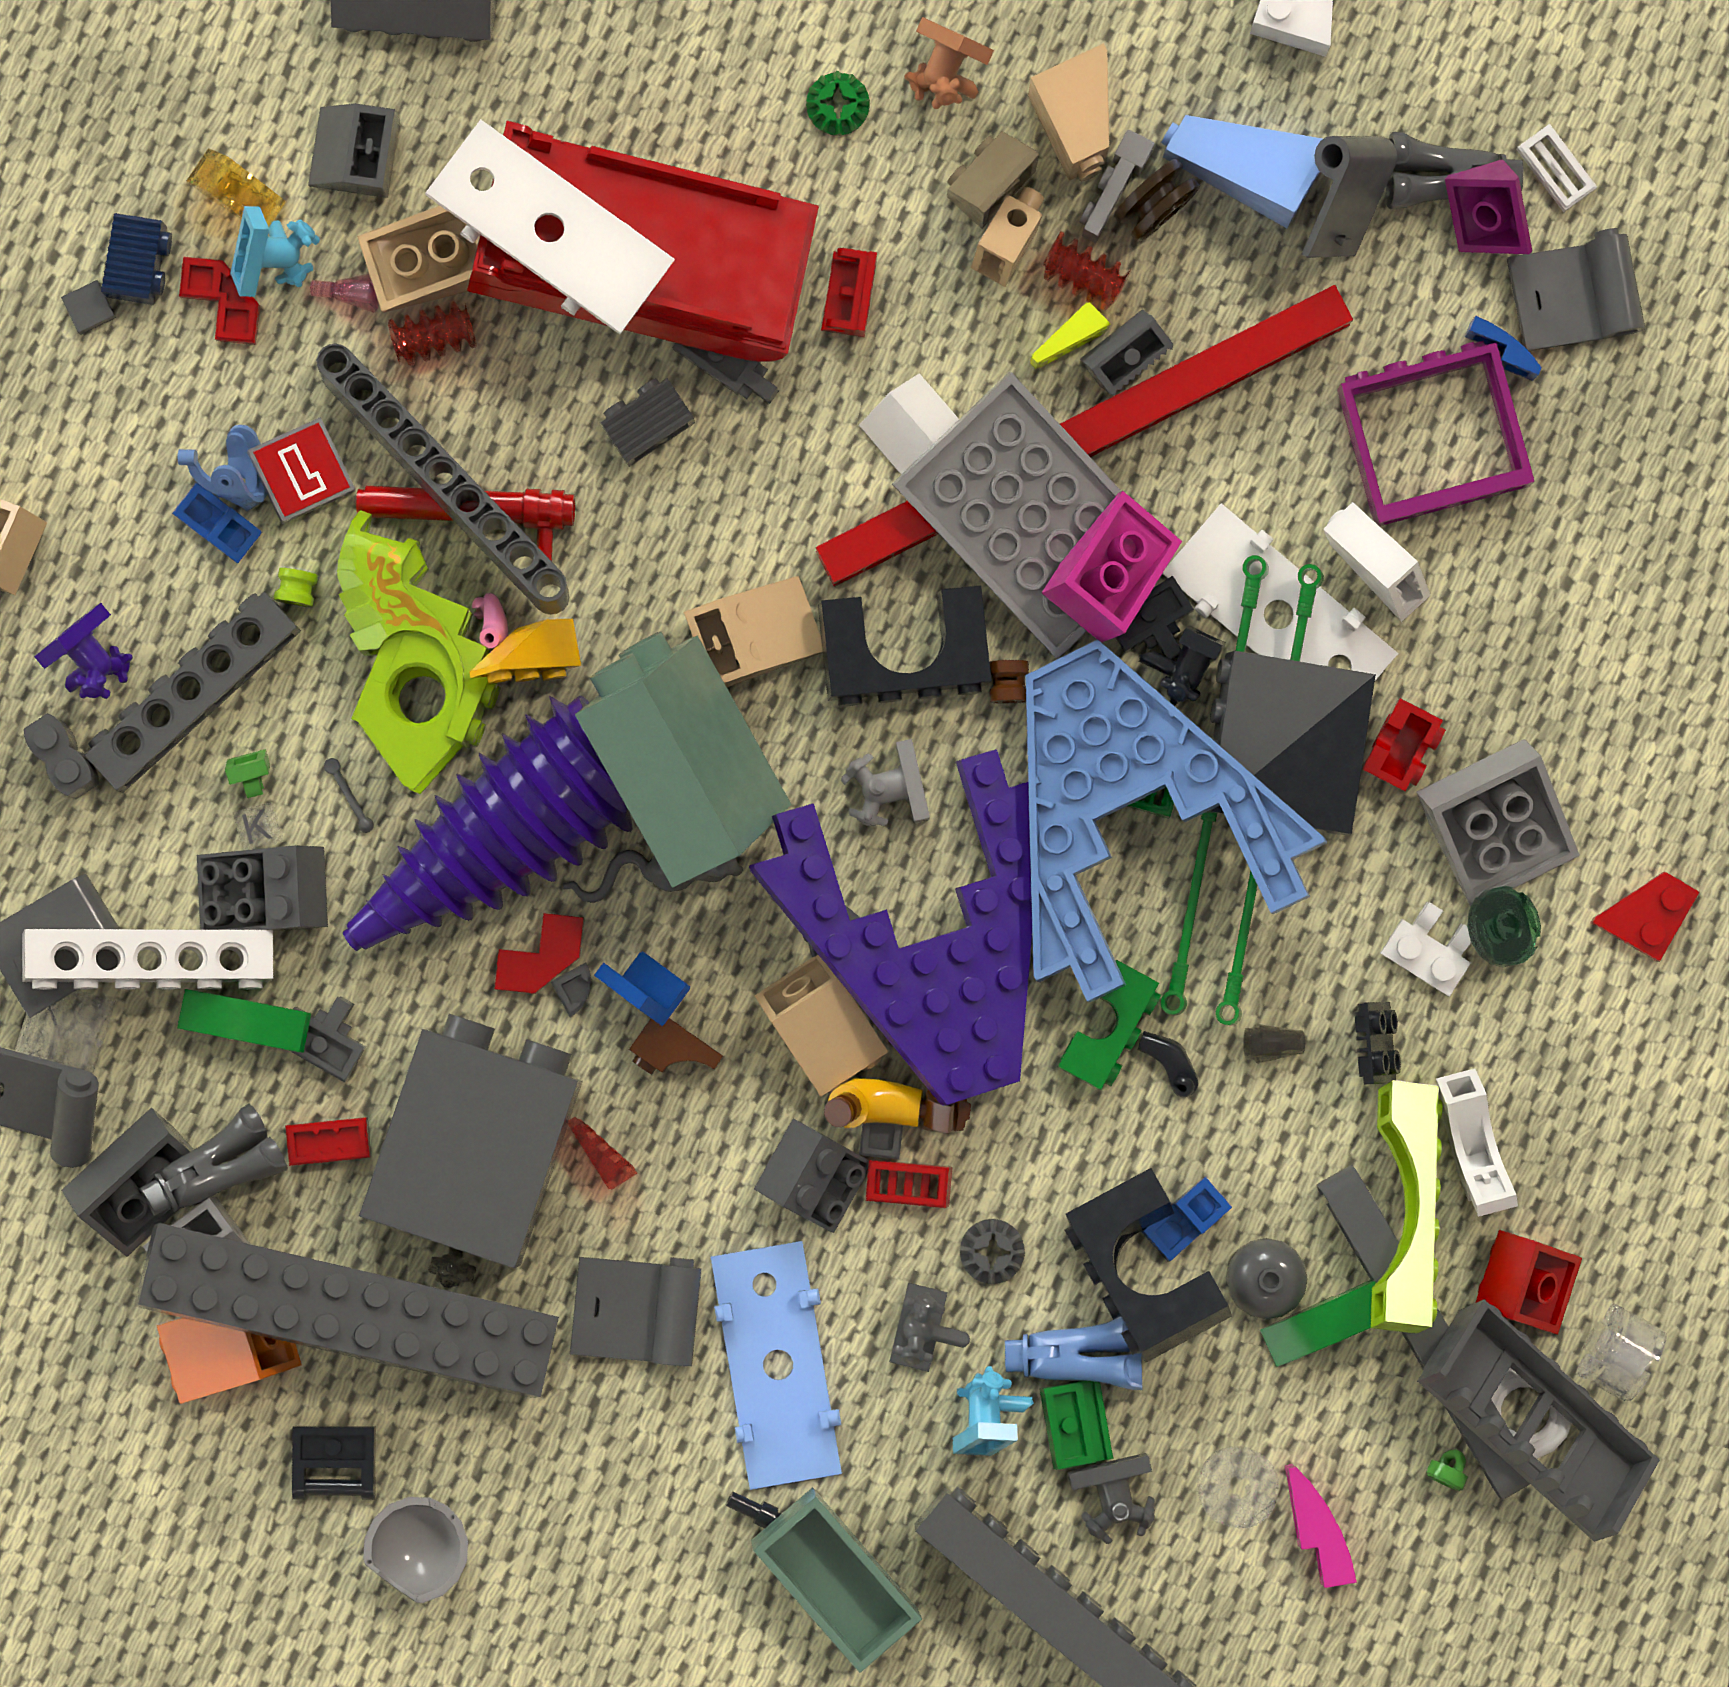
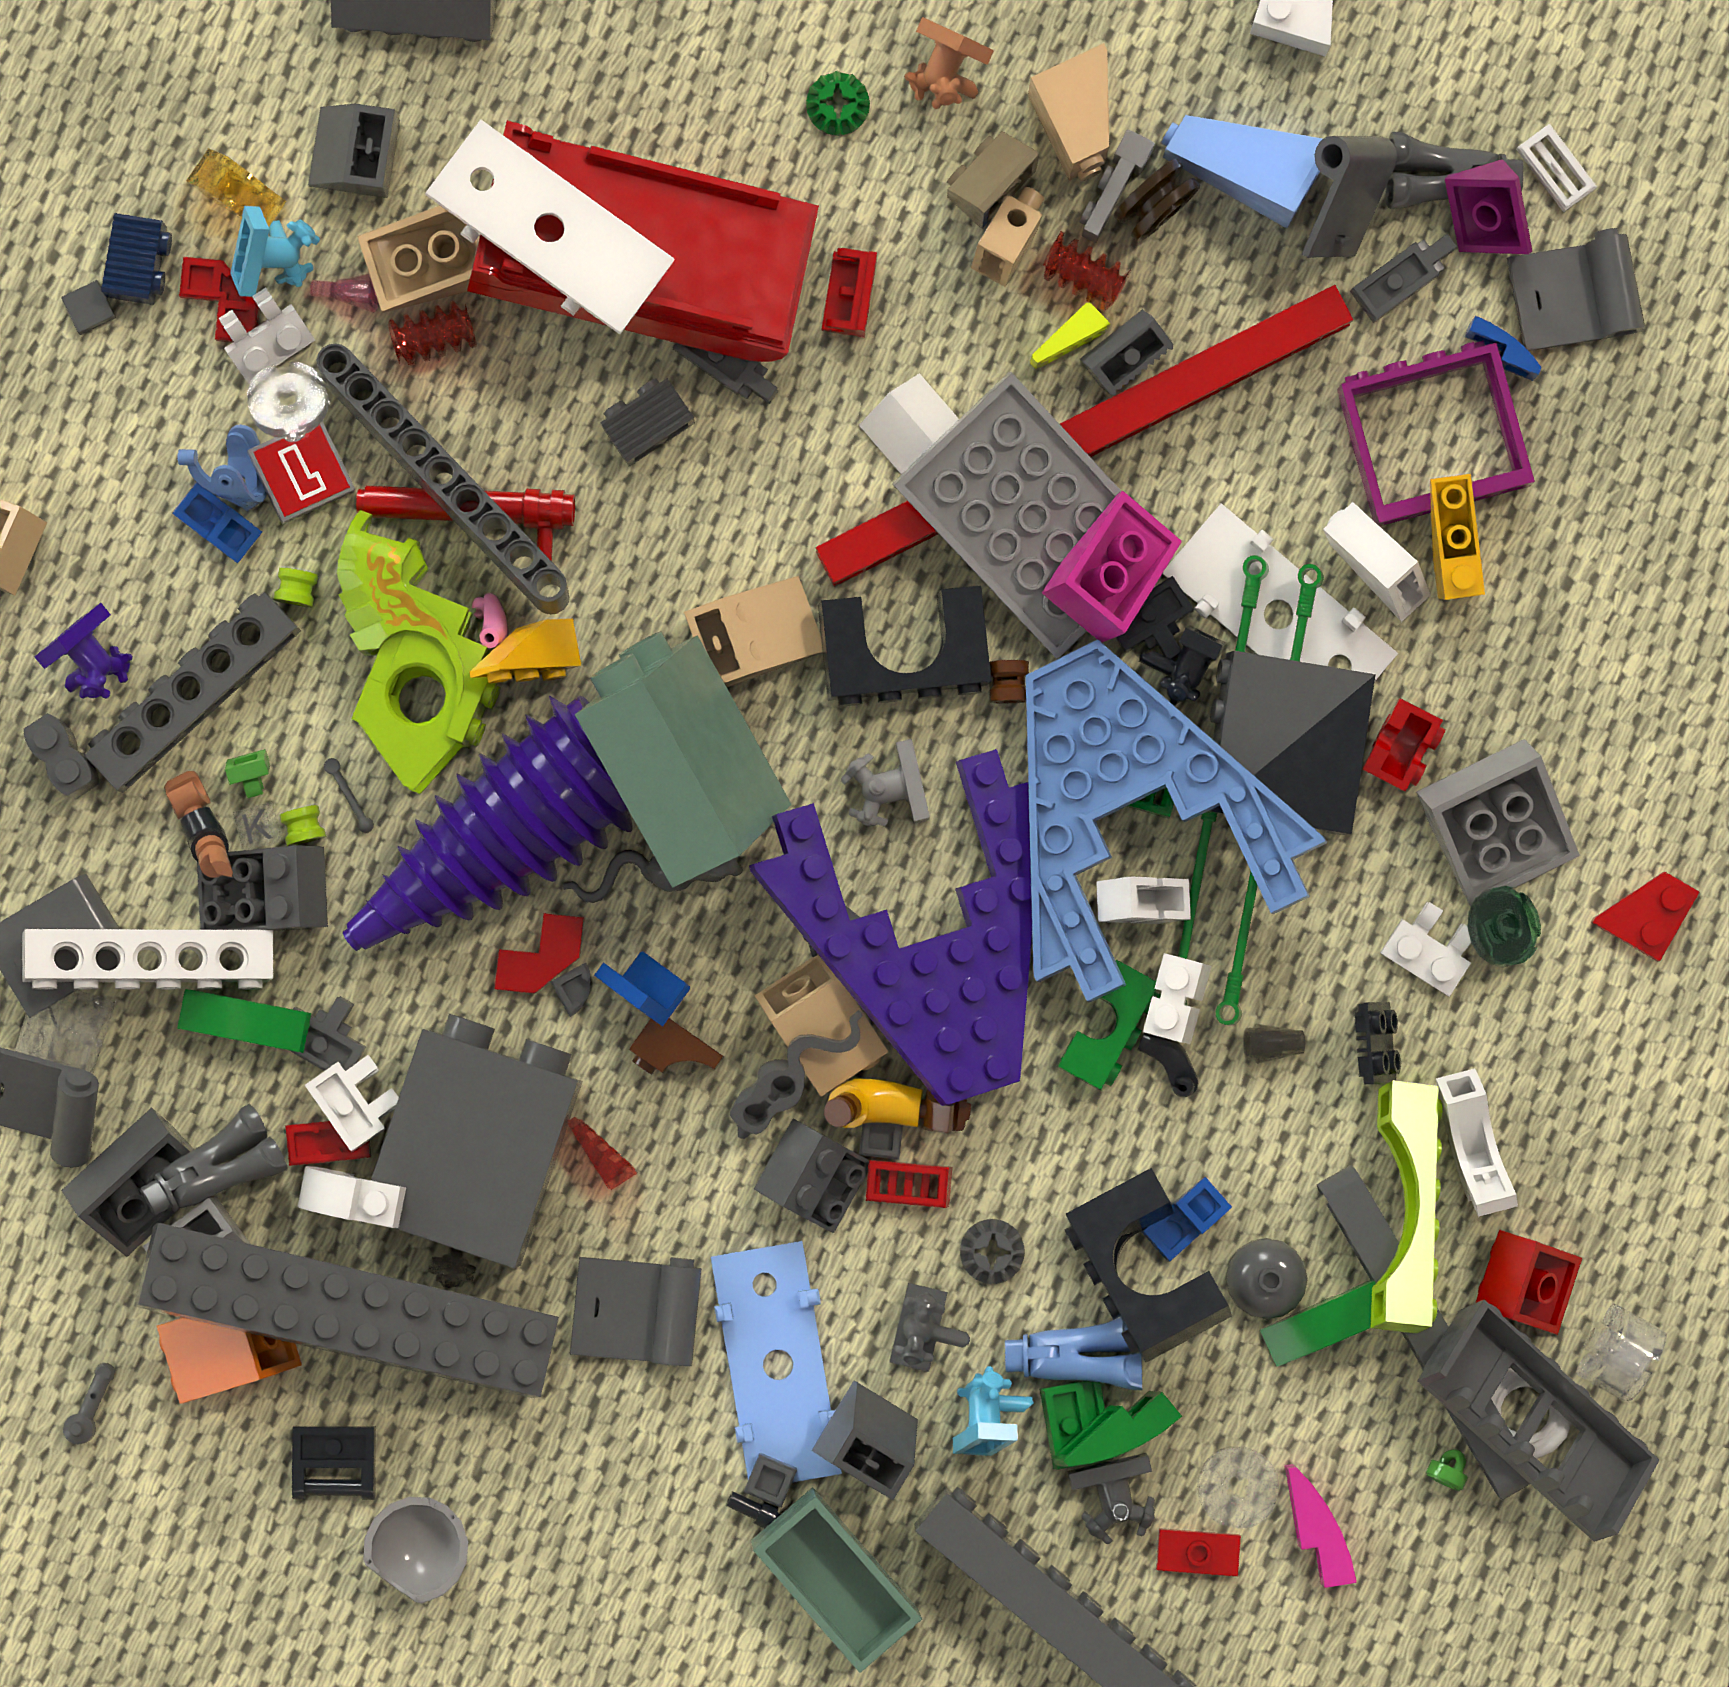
(81, 1426): none -> dark grey piece
(200, 826): none -> nougat piece
(270, 341): none -> white plate
(292, 420): none -> clear plate
(302, 825): none -> lime wheel
(345, 1106): none -> white plate
(351, 1197): none -> white arch
(770, 1480): none -> dark grey tile
(783, 1081): none -> dark grey animal
(870, 1440): none -> dark grey slope
(1119, 1430): none -> green slope
(1143, 900): none -> white piece
(1169, 1015): none -> white piece
(1198, 1552): none -> red plate
(1401, 277): none -> dark grey hinge
(1455, 538): none -> yellow slope

